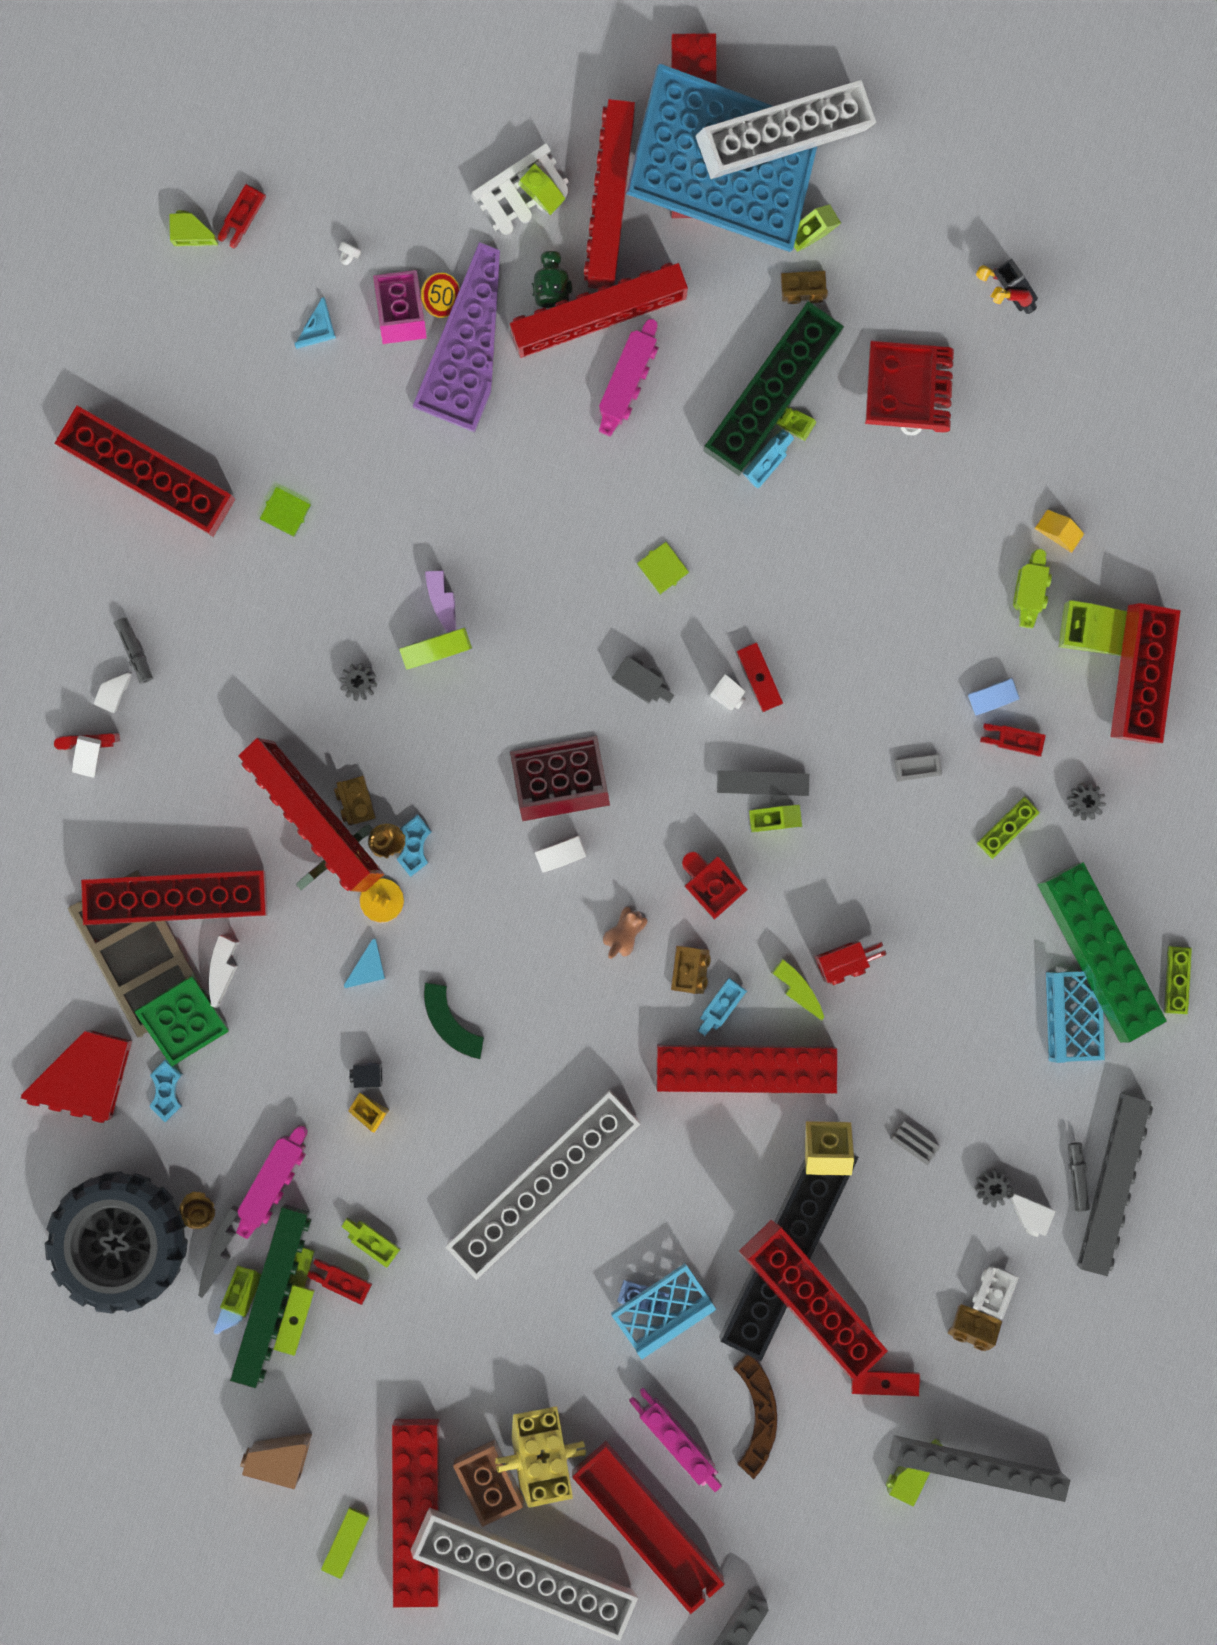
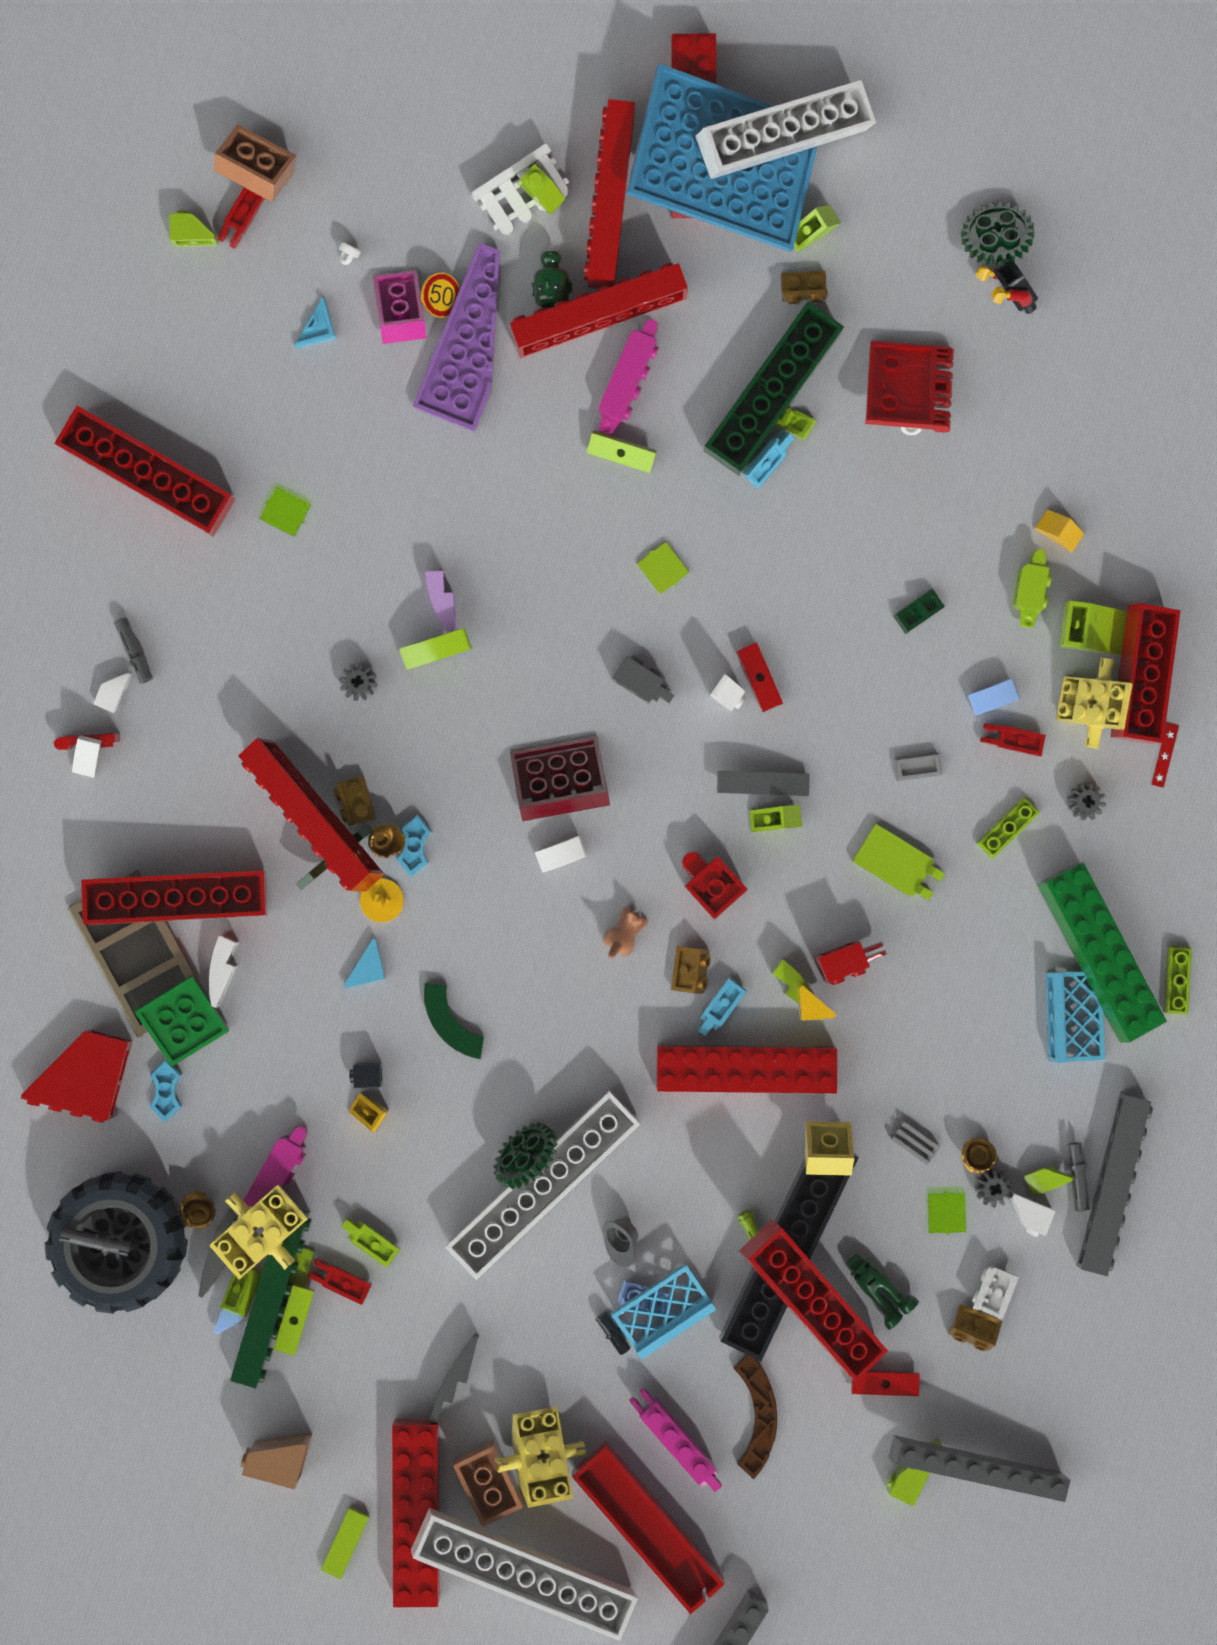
(95, 1241): none -> dark grey pin
(243, 1247): none -> light yellow slope
(254, 163): none -> nougat brick
(457, 1373): none -> dark grey slope
(525, 1155): none -> dark green gear
(608, 448): none -> lime tile
(613, 1333): none -> black axle
(620, 1241): none -> dark grey piece
(748, 1223): none -> lime pin
(811, 1007): none -> yellow slope
(871, 1280): none -> dark green piece
(896, 862): none -> lime tile
(919, 611): none -> dark green slope
(946, 1213): none -> clear neon green piece
(979, 1155): none -> pearl gold hair
(997, 233): none -> dark green gear
(1046, 1180): none -> lime slope
(1095, 702): none -> light yellow slope
(1165, 755): none -> red sticker

